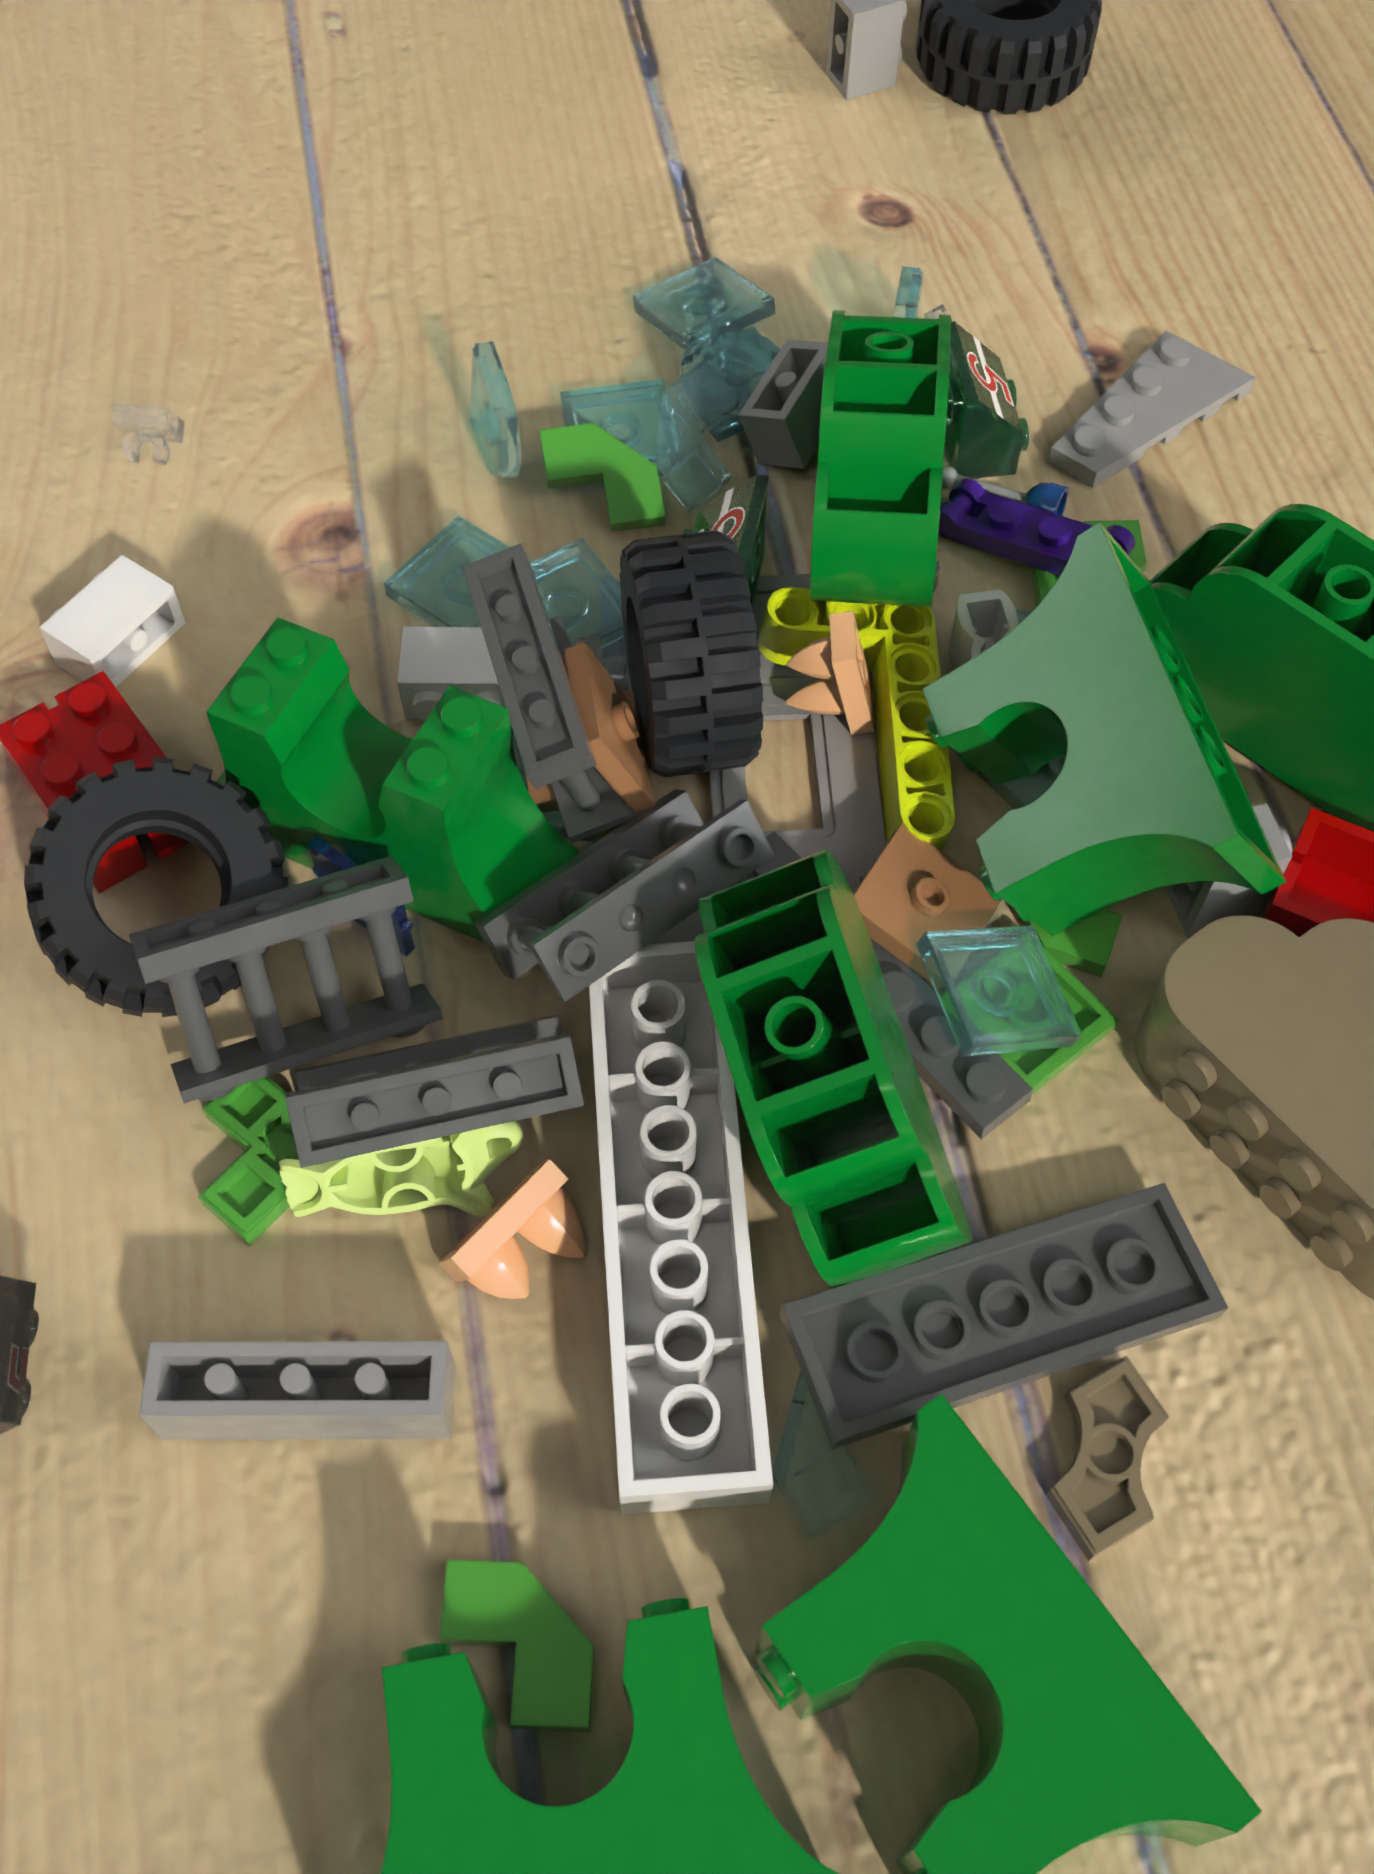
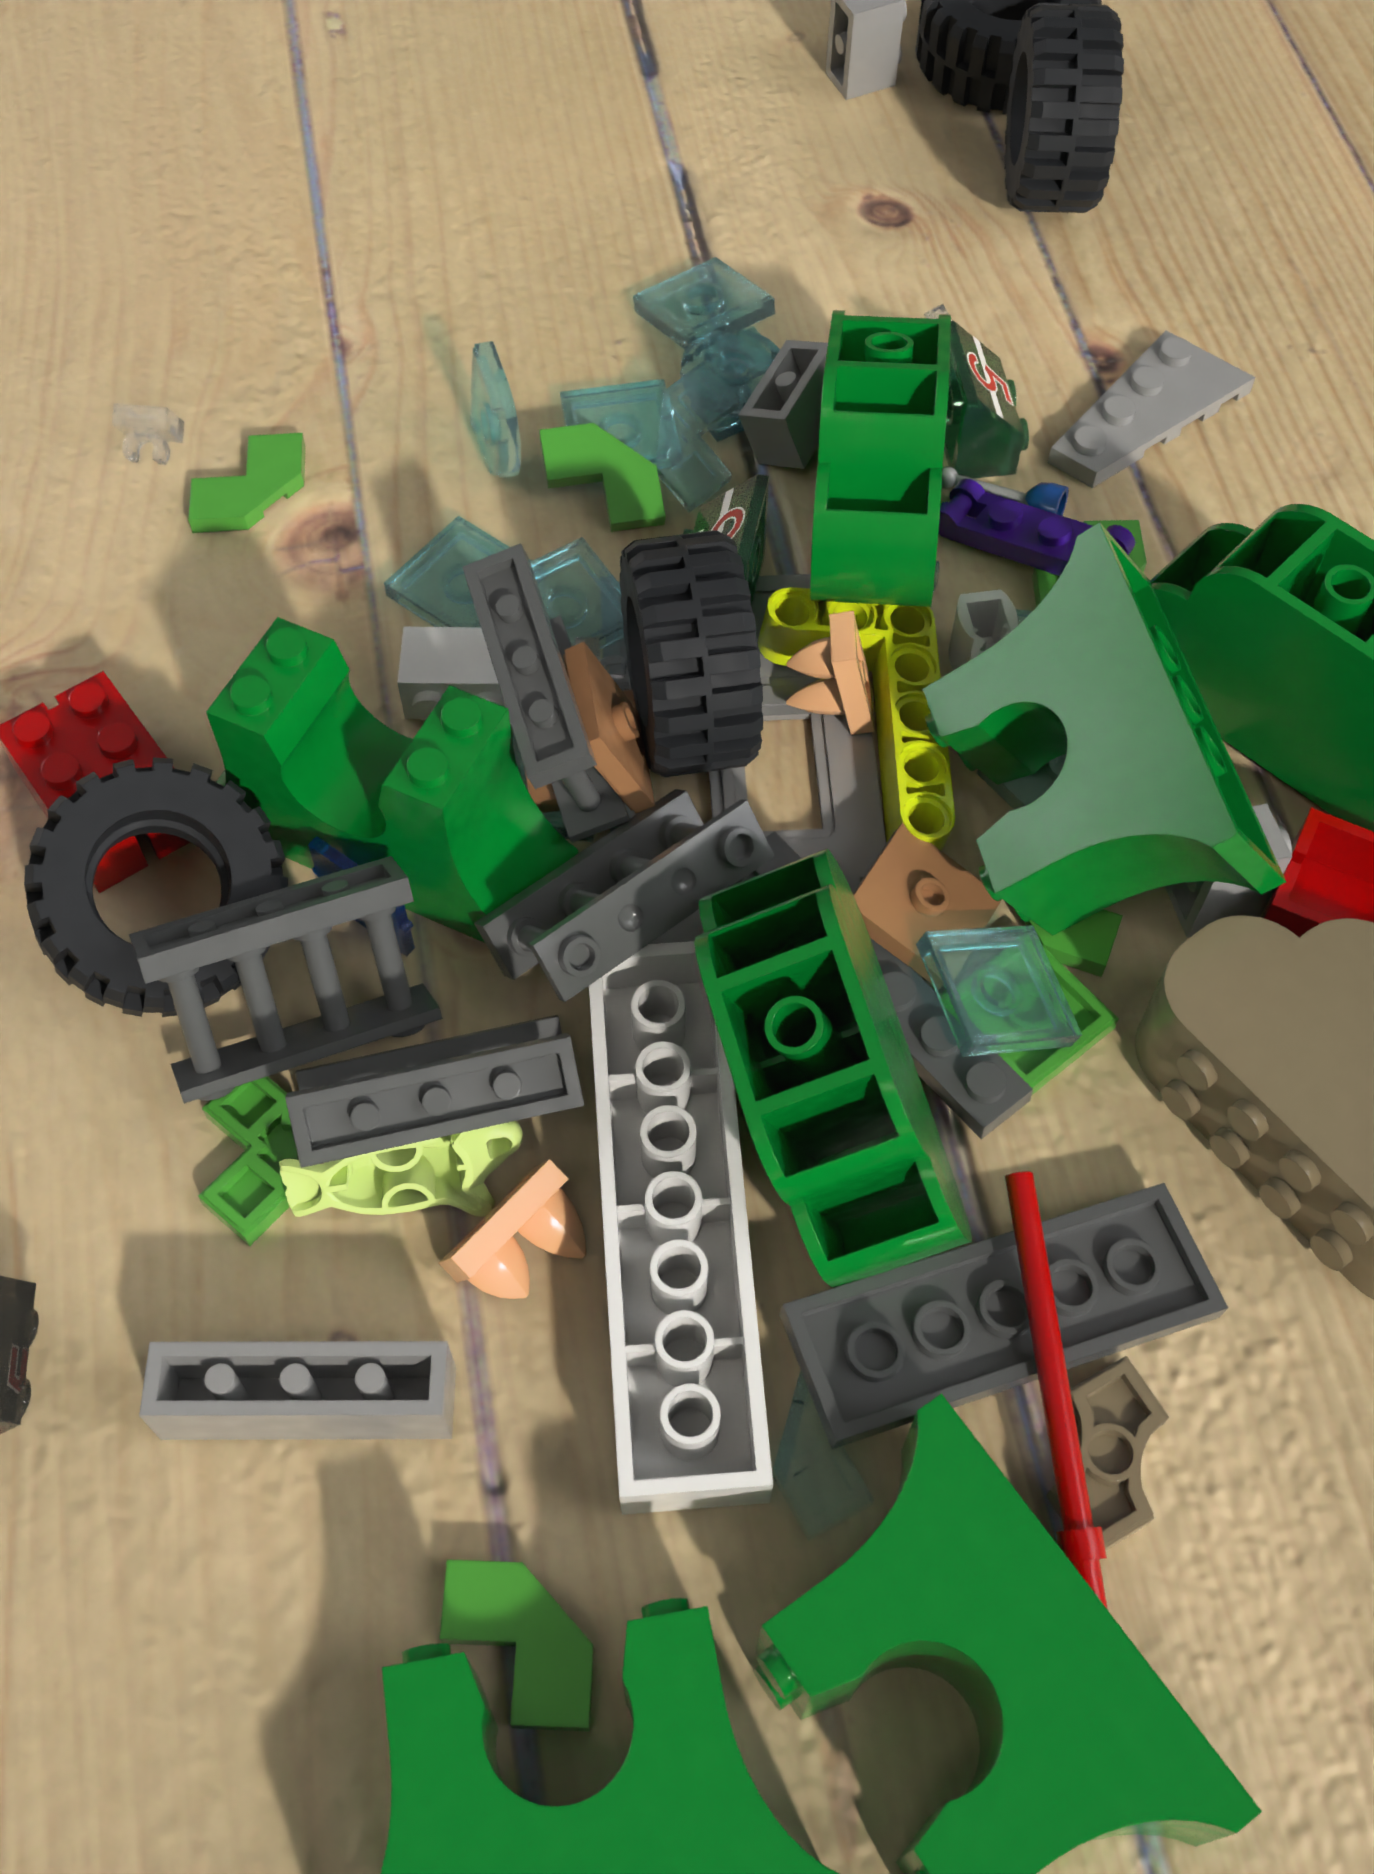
(113, 622): white brick -> none
(238, 502): none -> bright green tile
(909, 292): clear light blue tile -> none
(1063, 107): none -> black tyre
(1079, 1539): none -> red bar

